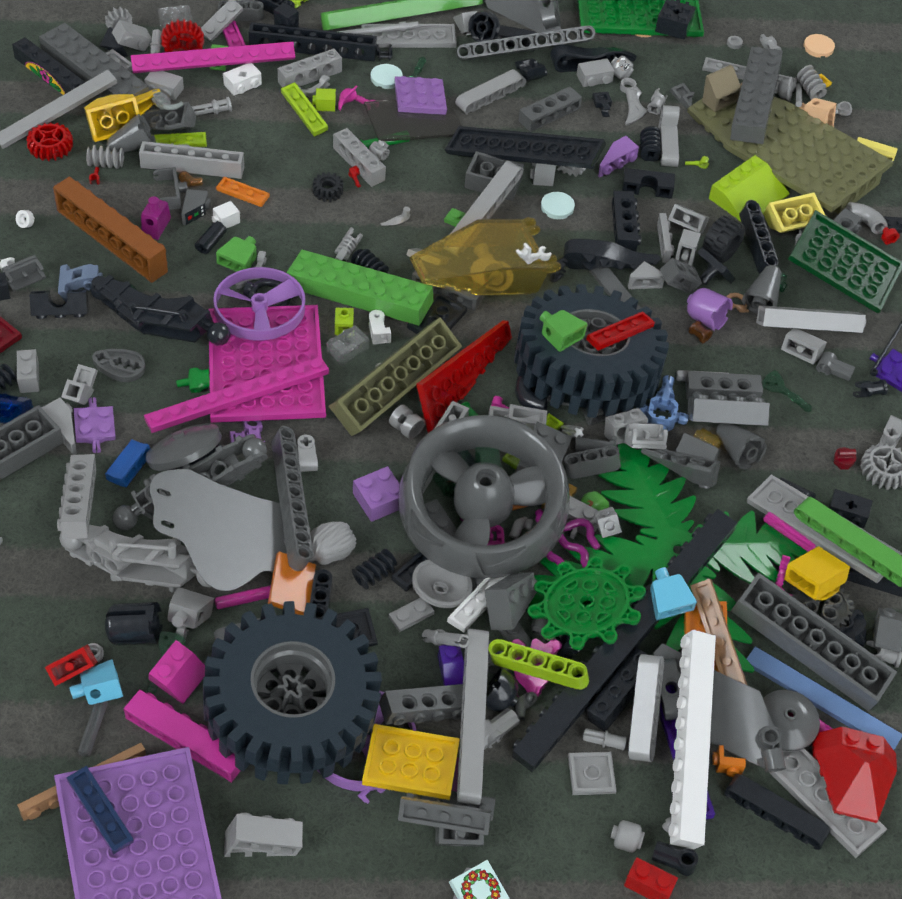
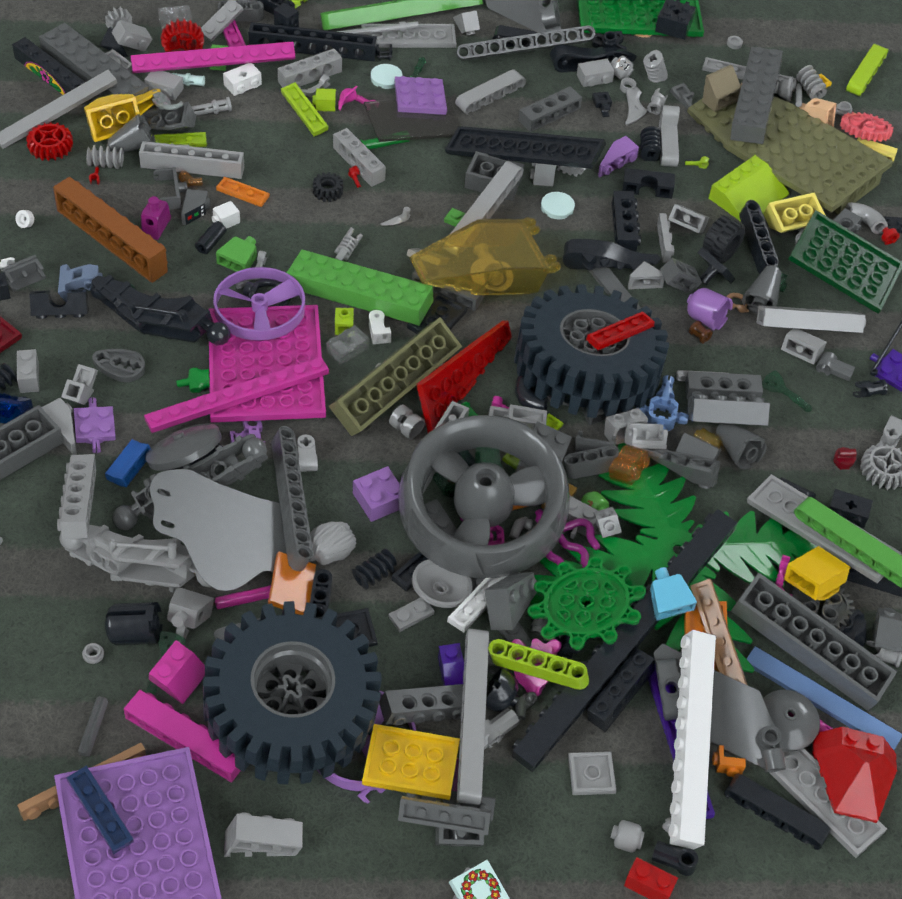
(71, 665): red brick -> none
(98, 684): medium azure torso -> none
(156, 41): light grey axle -> none
(189, 79): none -> light aqua pin
(368, 260): black piece -> none
(380, 149): light grey gear -> none
(440, 637): light grey pin -> none
(484, 26): black cylinder -> none
(526, 254): white piece -> none
(531, 69): black cylinder -> none
(558, 275): black piece -> none
(562, 329): bright green torso -> none
(574, 431): light grey axle -> none
(604, 738): light grey axle -> none
(608, 40): none -> black plant
(629, 464): none -> clear orange brick
(646, 708): beam -> none
(655, 66): none -> light grey piece
(688, 247): light grey brick -> none
(769, 42): light grey piece -> none
(788, 531): dark pink axle -> none
(819, 45): light nougat tile -> none
(866, 126): none -> coral gear
(867, 69): none -> lime beam

